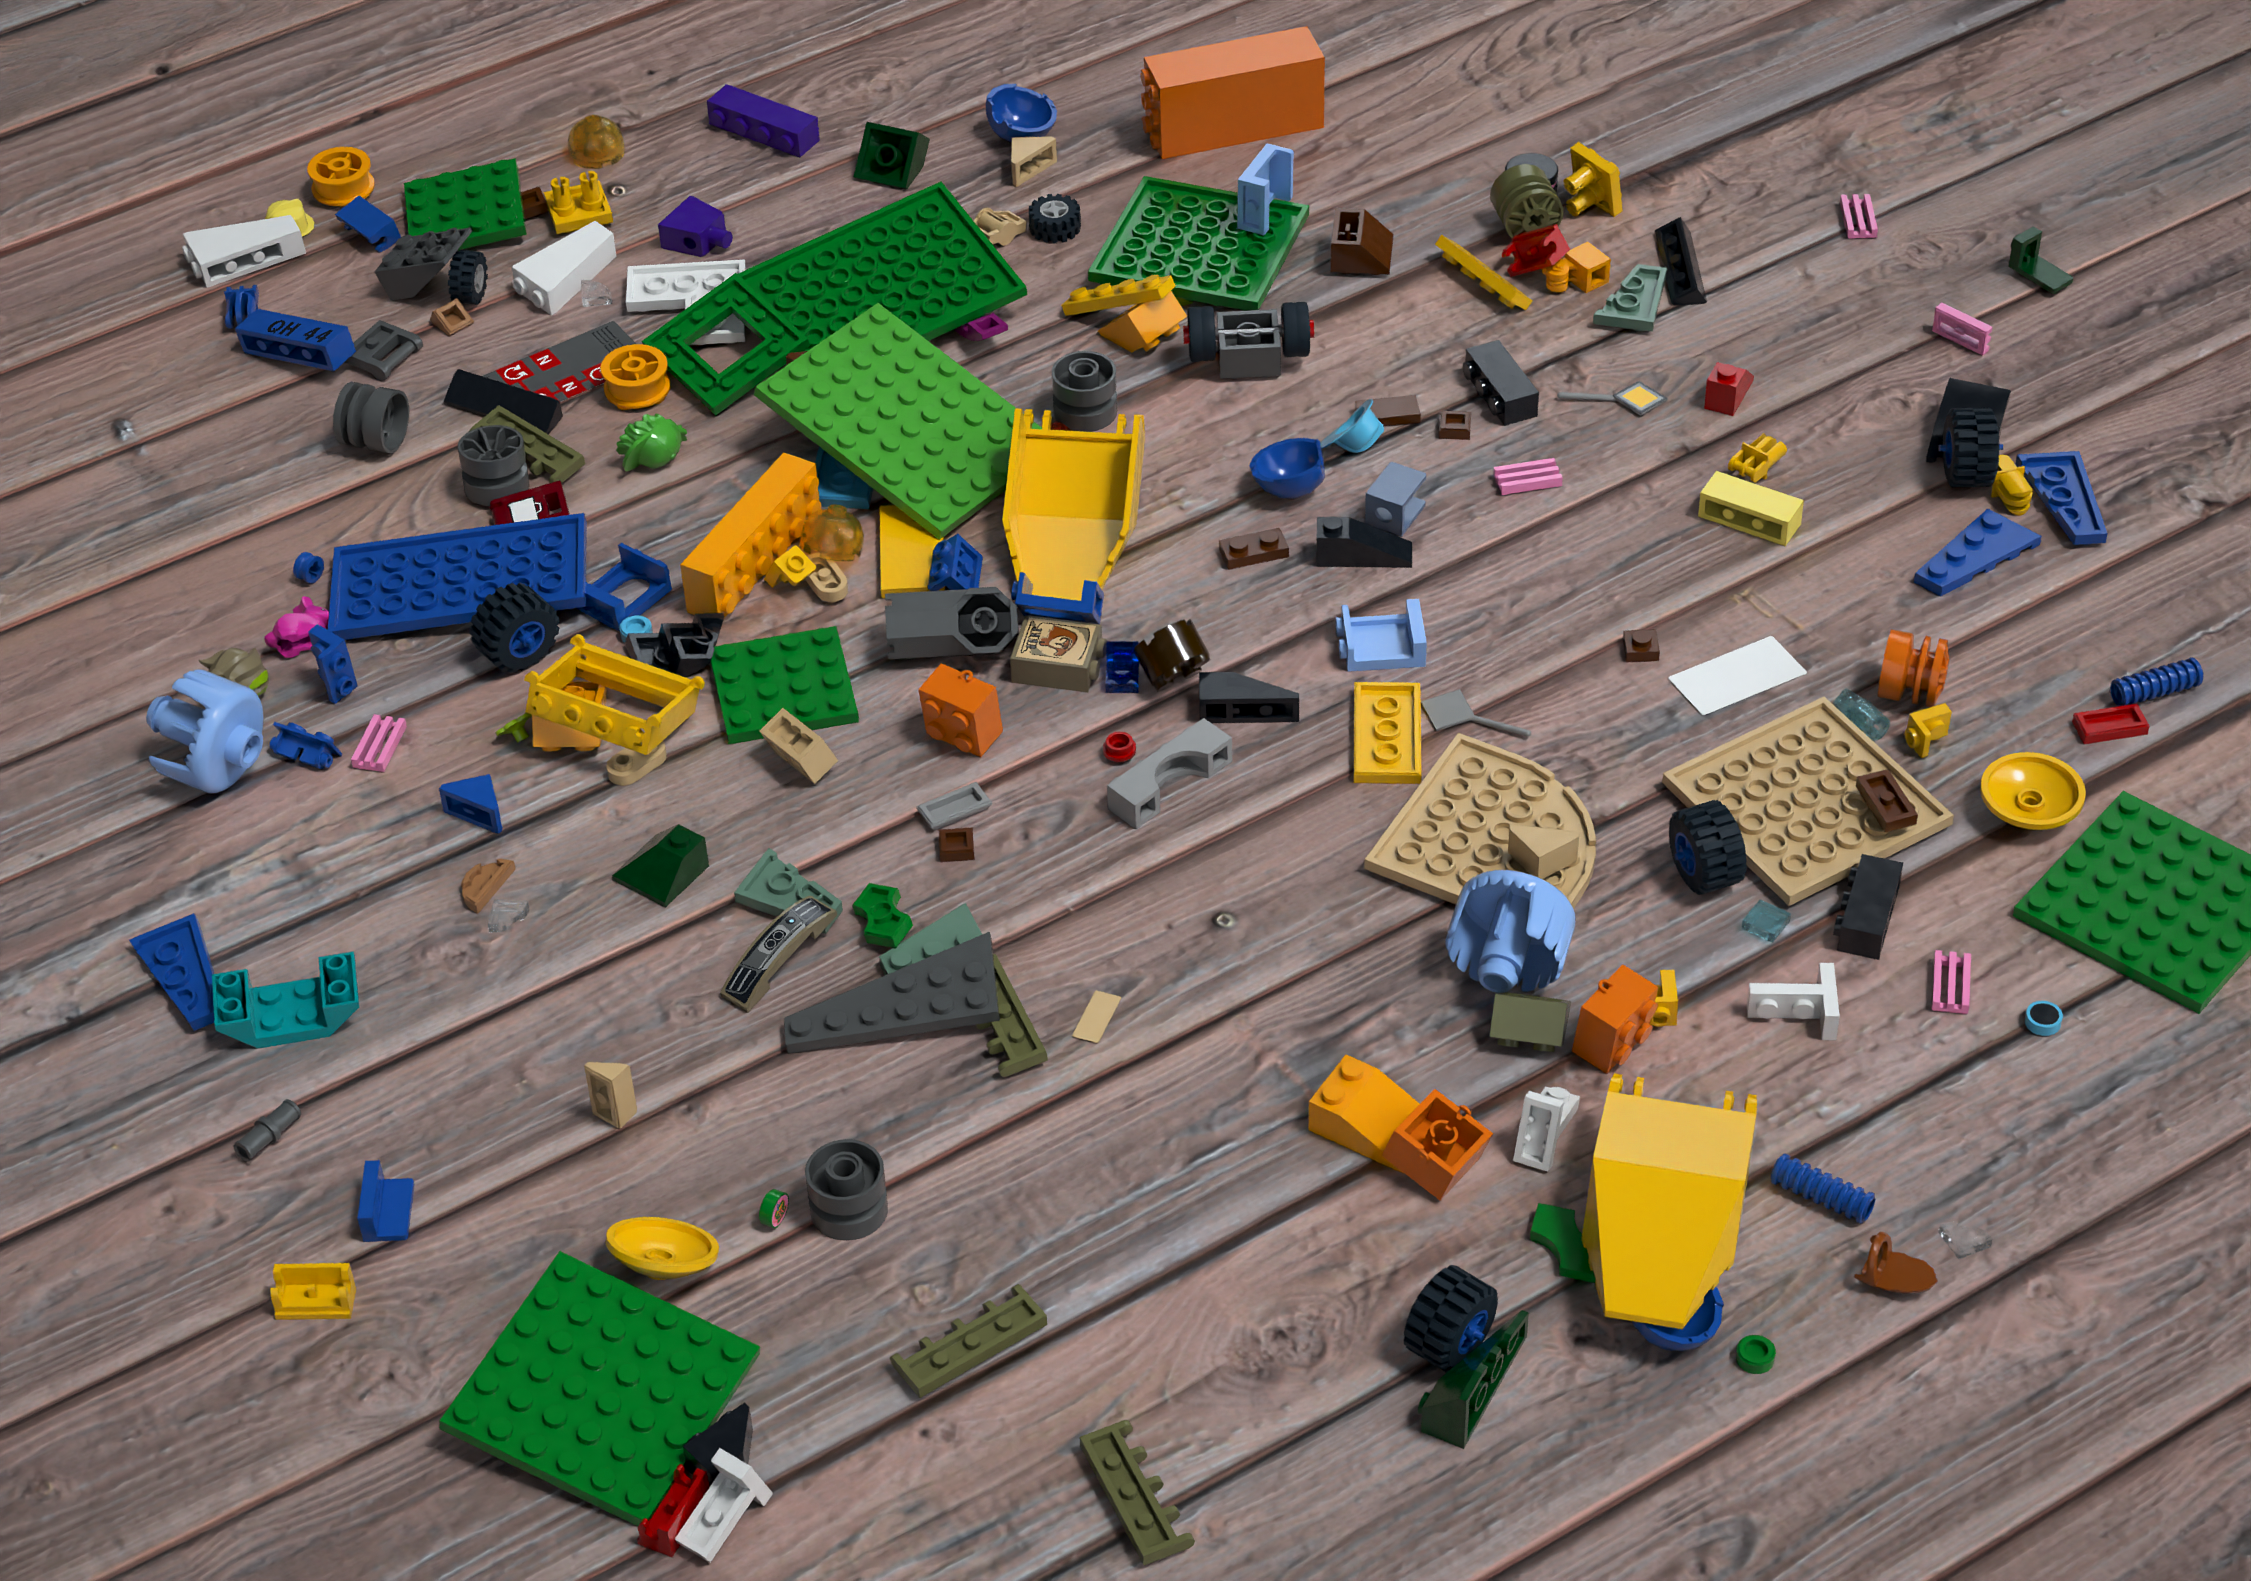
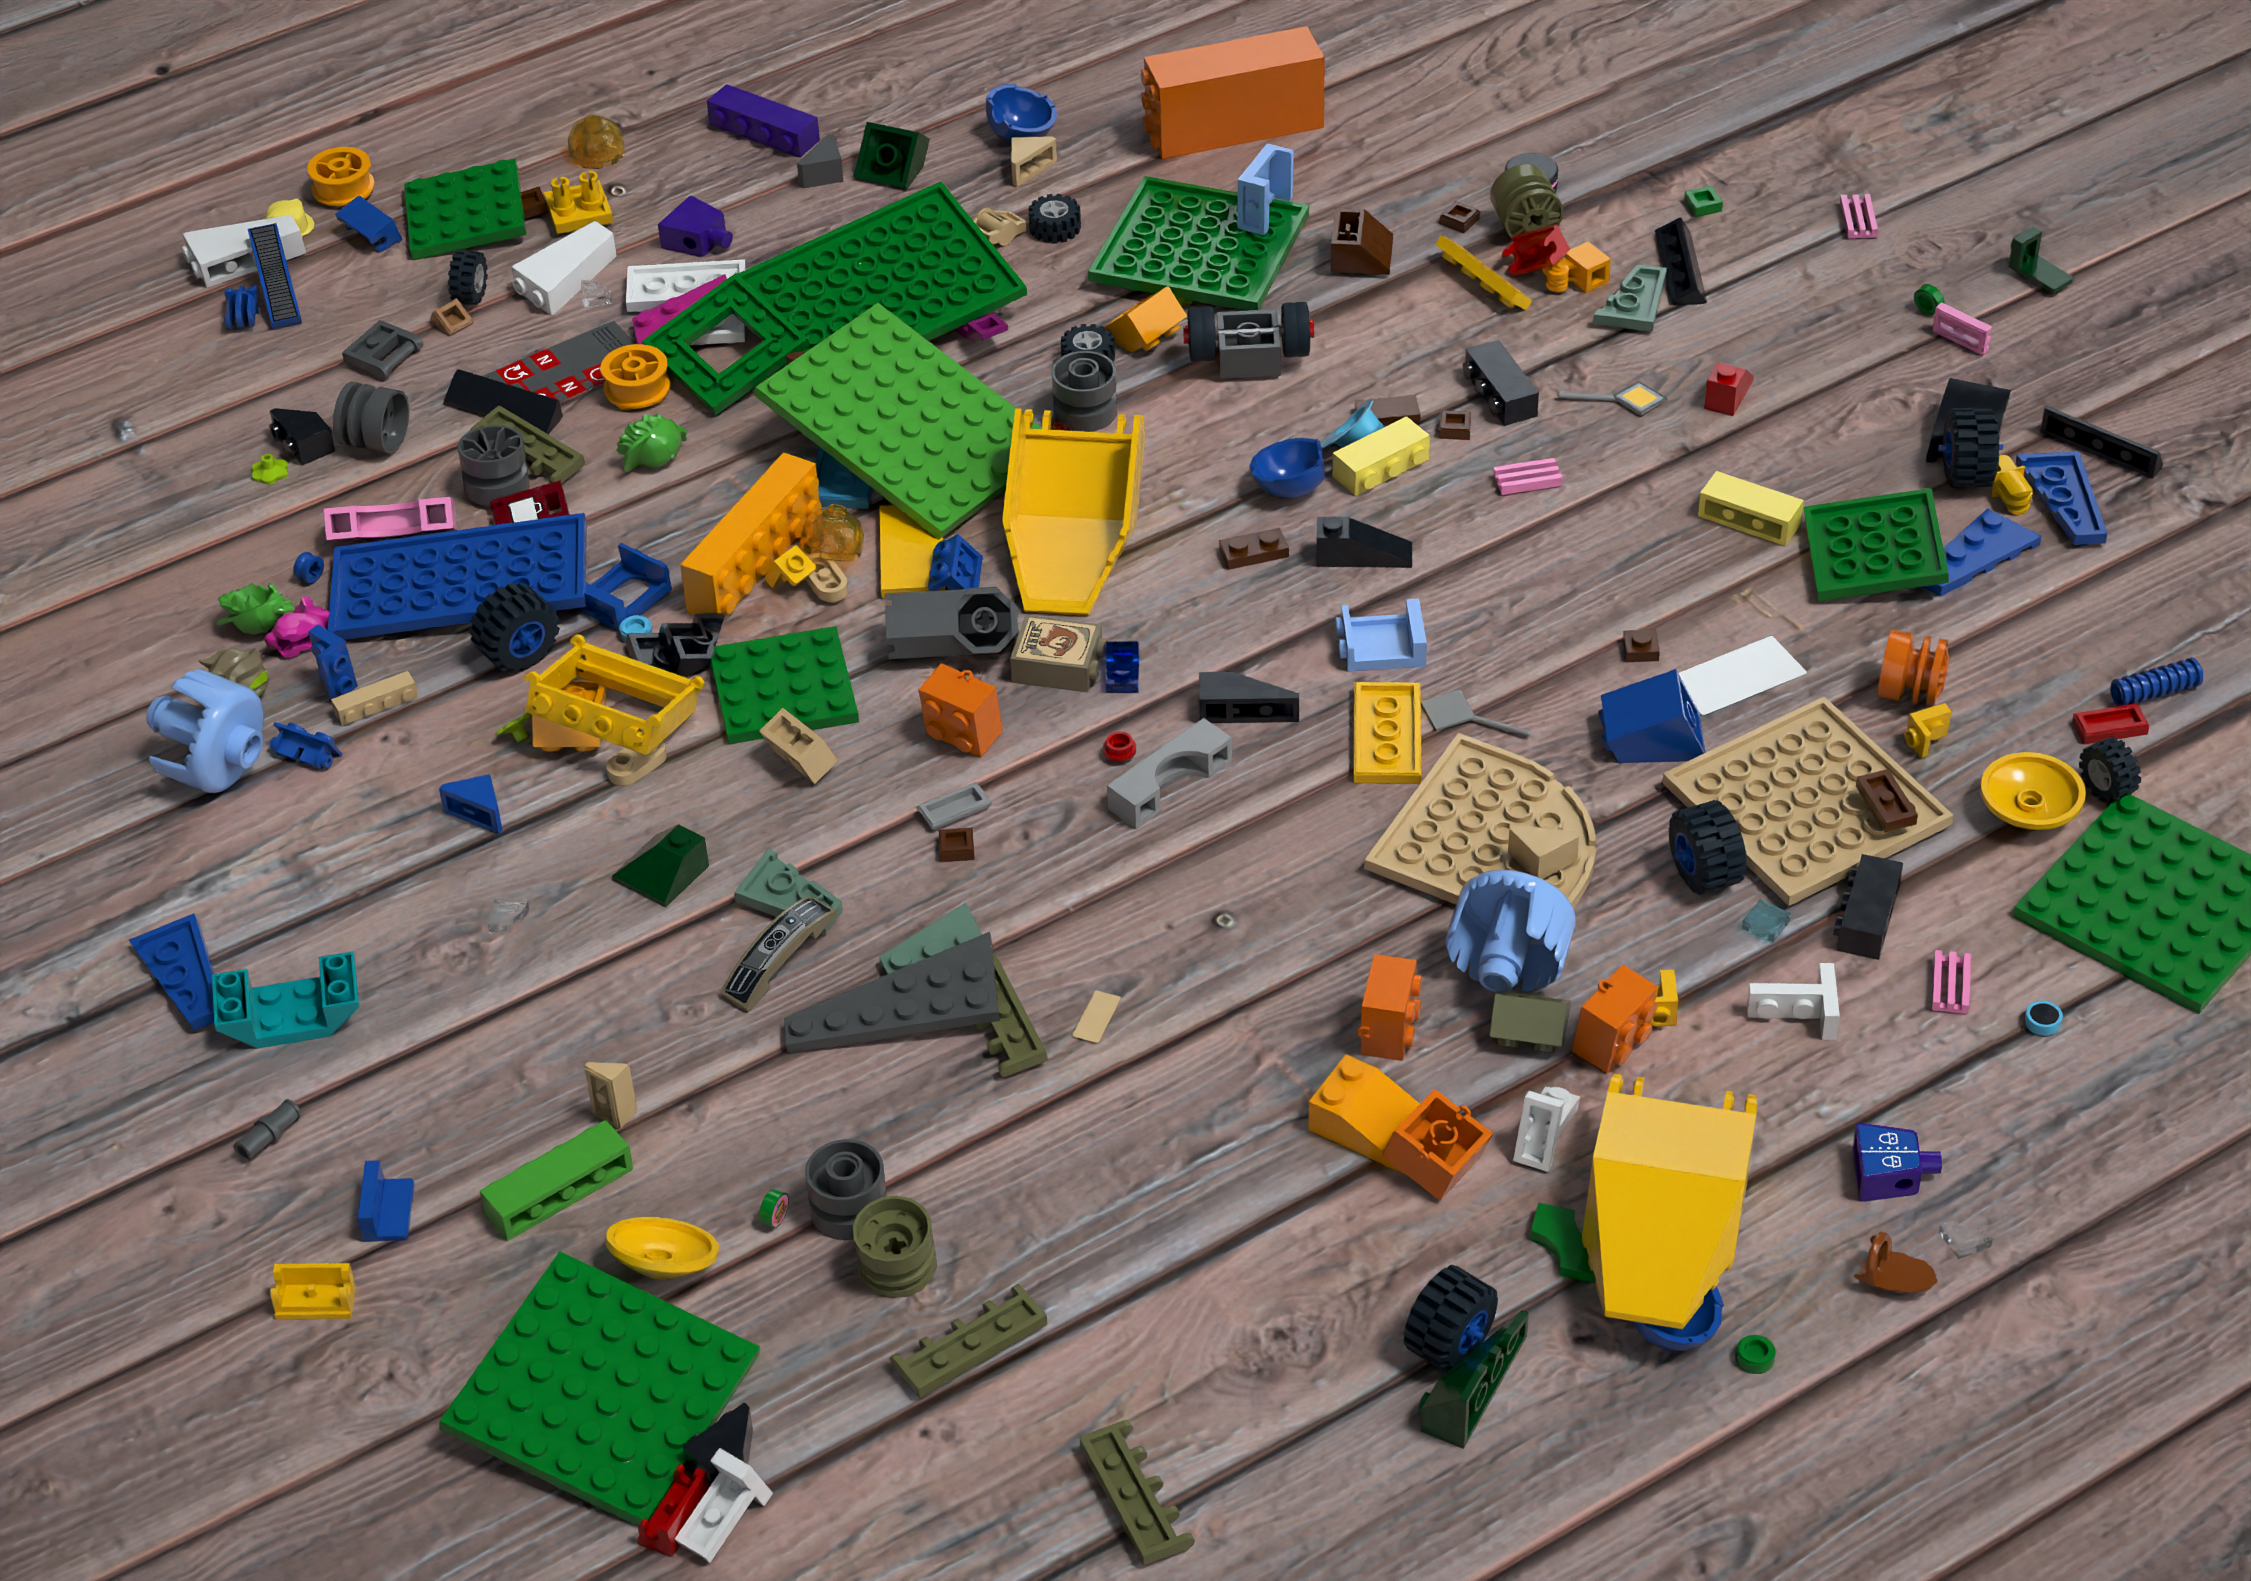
(254, 608): none -> bright green hair
(269, 470): none -> lime plant
(274, 276): none -> tile
(295, 339): blue brick -> none
(302, 434): none -> black slope
(373, 742): bright pink tile -> none
(374, 698): none -> tan piece
(390, 520): none -> bright pink arch
(417, 261): dark grey slope -> none
(483, 882): medium nougat tile -> none
(556, 1180): none -> bright green brick
(651, 320): none -> dark pink wing
(821, 165): none -> dark grey slope
(885, 922): green tile -> none
(895, 1246): none -> olive wheel
(1086, 610): blue panel -> none
(1088, 339): none -> black wheel
(1119, 295): yellow plate -> none
(1172, 653): dark brown brick -> none
(1381, 456): none -> light yellow brick
(1390, 1007): none -> orange brick
(1391, 499): sand blue piece -> none
(1459, 217): none -> reddish brown tile
(1595, 182): yellow plate -> none
(1652, 721): none -> blue slope
(1703, 201): none -> green tile
(1757, 457): yellow arm -> none
(1823, 1188): blue piece -> none
(1859, 710): clear light blue hinge -> none
(1875, 544): none -> green plate
(1890, 1162): none -> torso
(1928, 298): none -> green tile
(2101, 442): none -> black slope
(2110, 769): none -> black wheel

